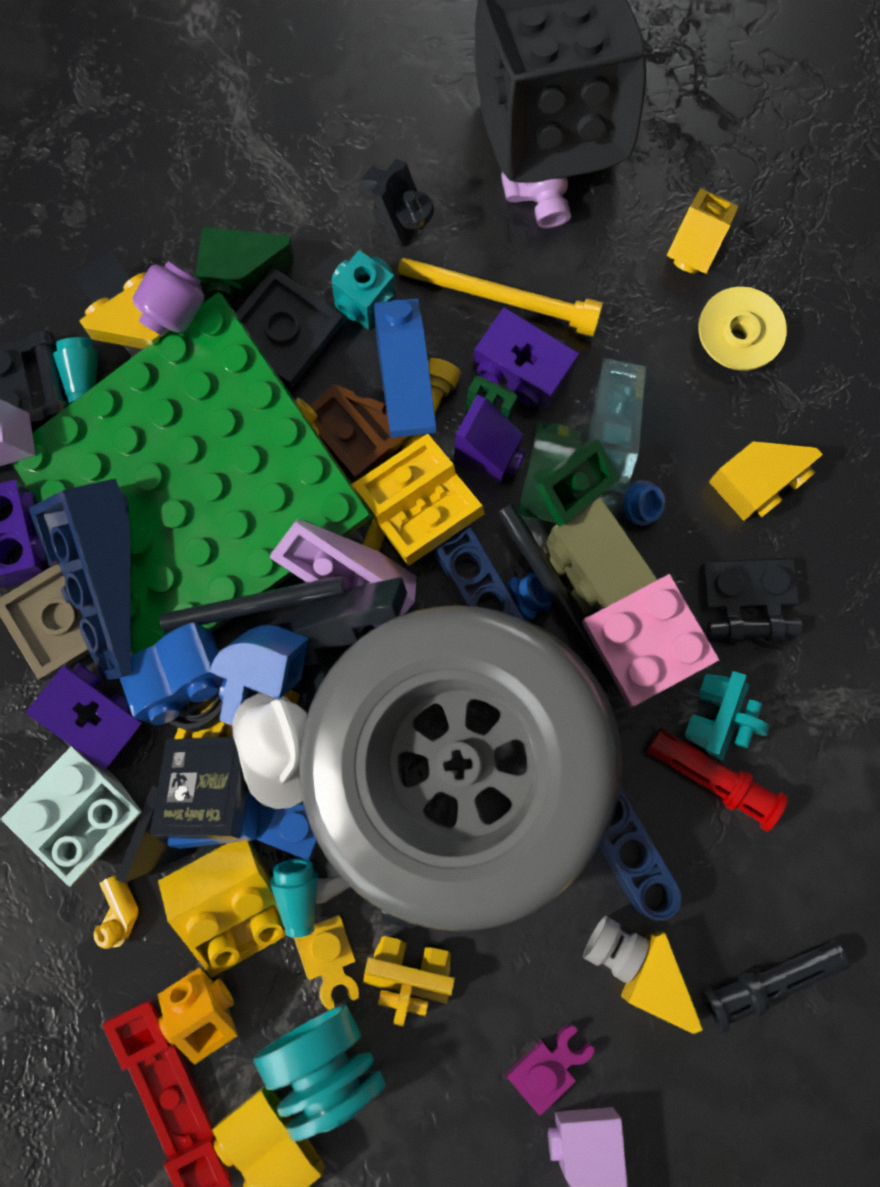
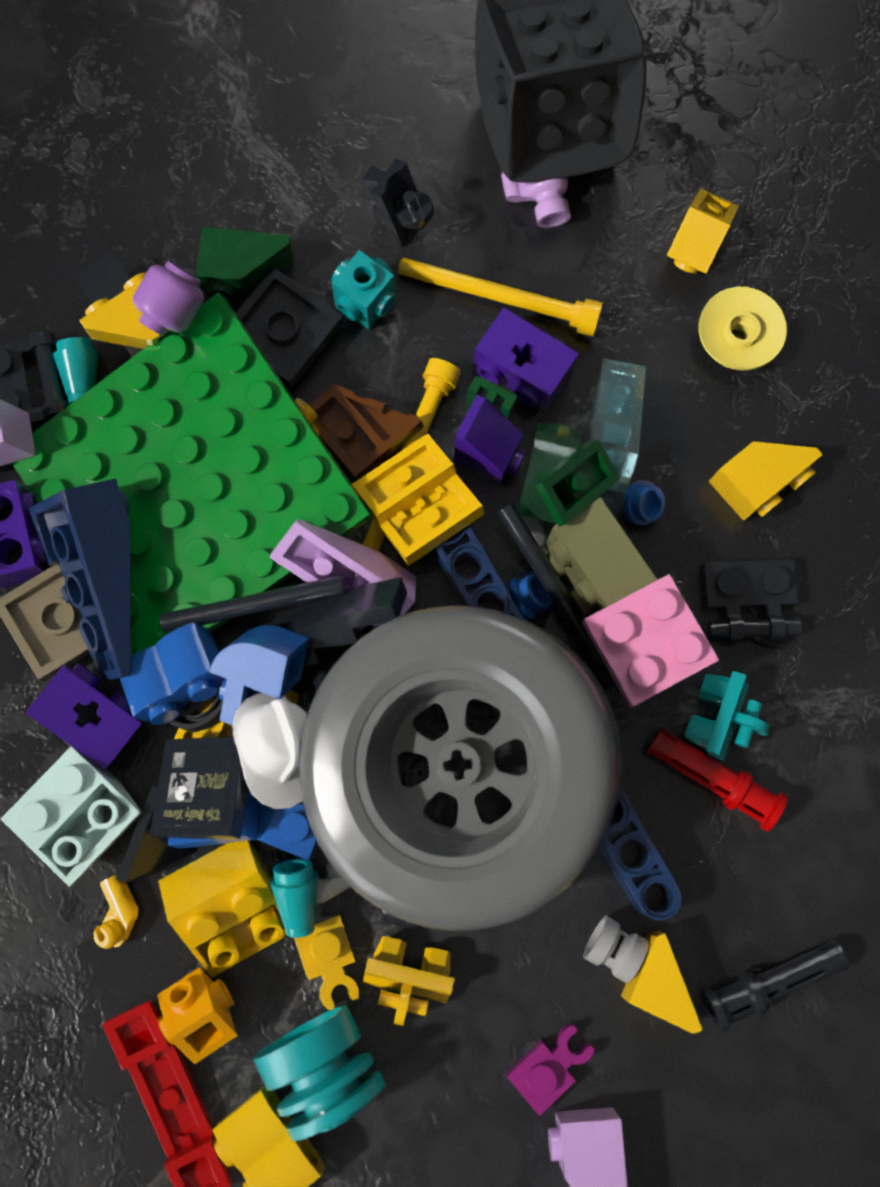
(404, 368): blue slope -> none

